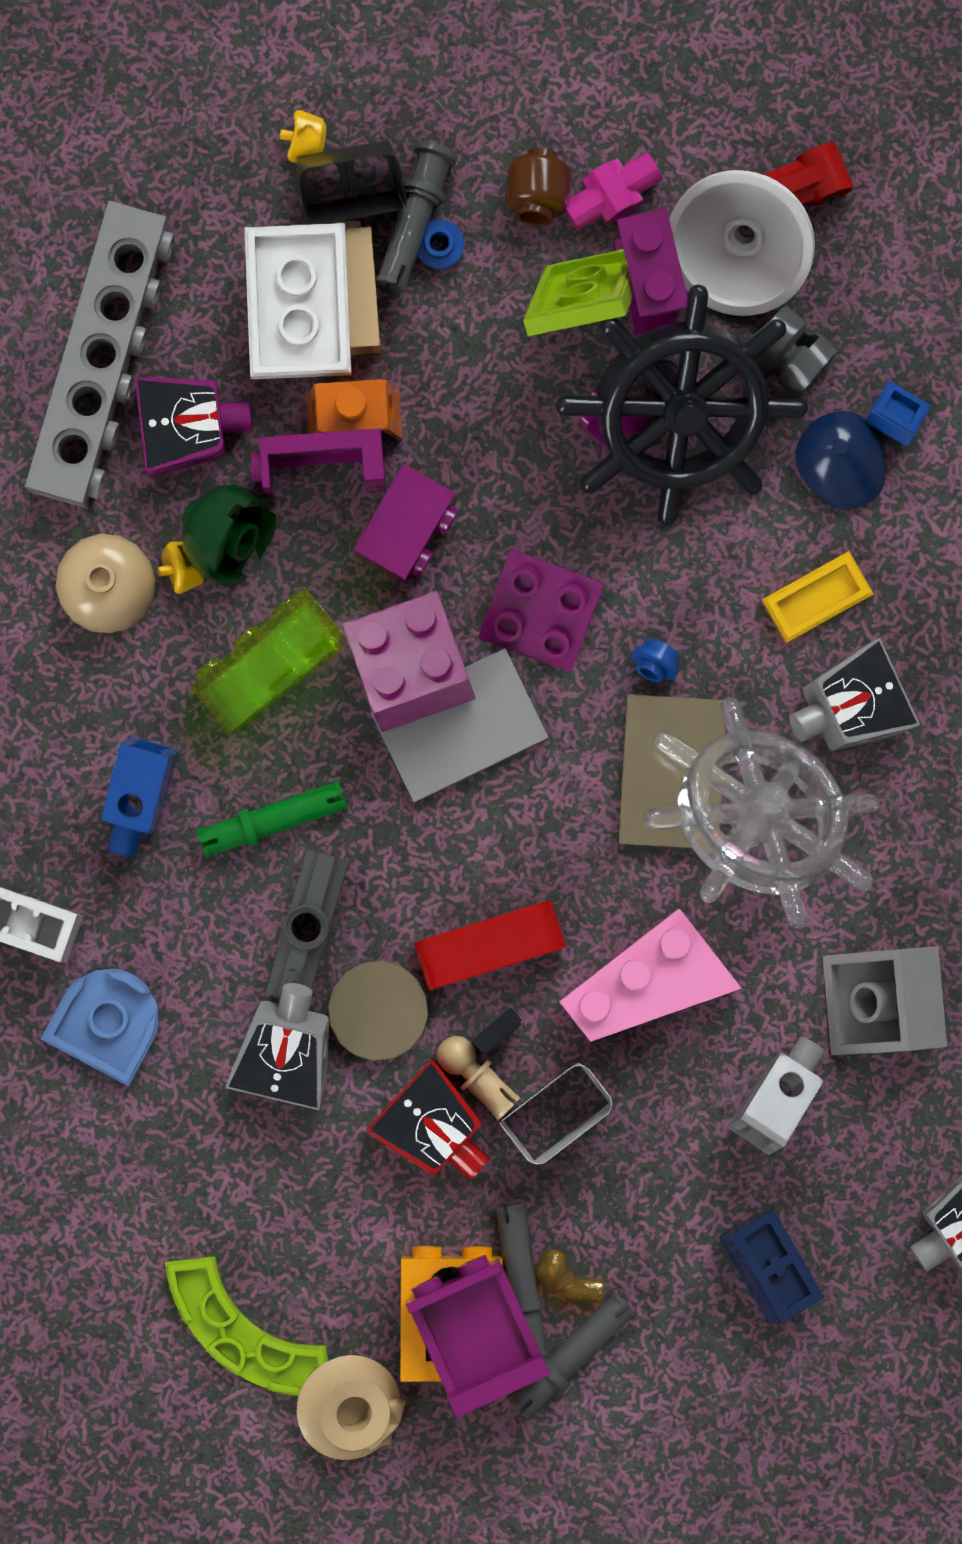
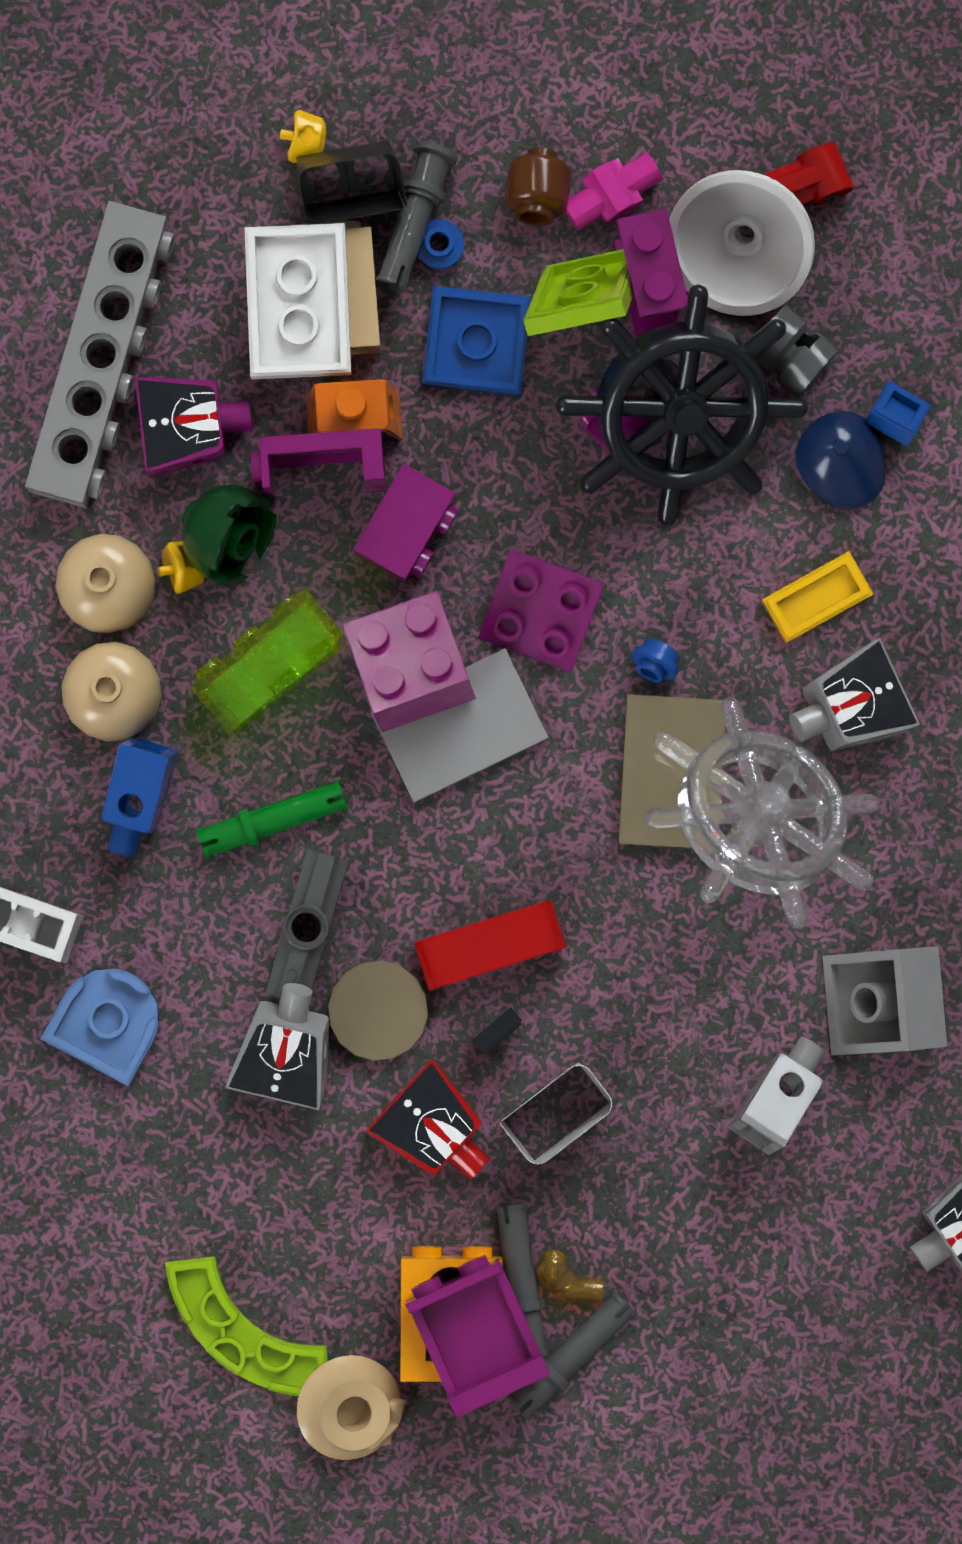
(111, 691): none -> tan cylinder
(458, 1057): tan pin -> none
(476, 341): none -> blue tile
(649, 979): bright pink wedge -> none
(771, 1267): dark blue hinge -> none

